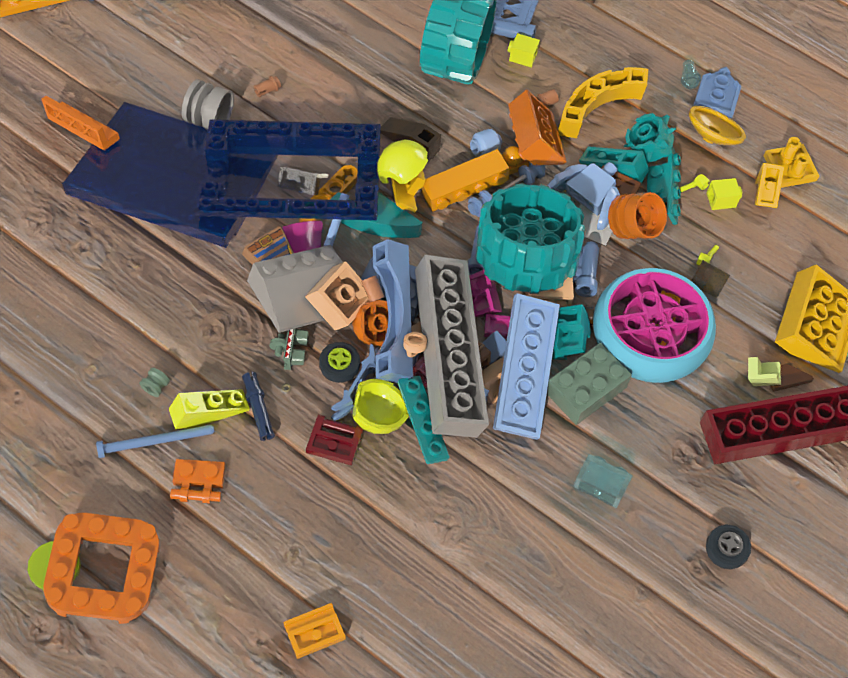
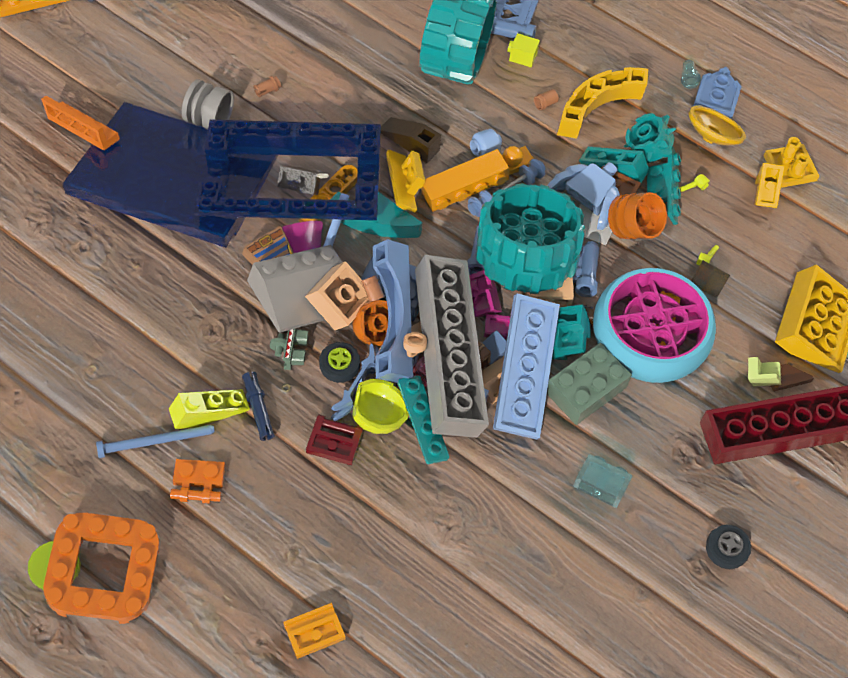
(154, 382): sand green wheel -> none
(401, 161): neon yellow cylinder -> none
(536, 131): orange slope -> none
(724, 194): neon yellow brick -> none

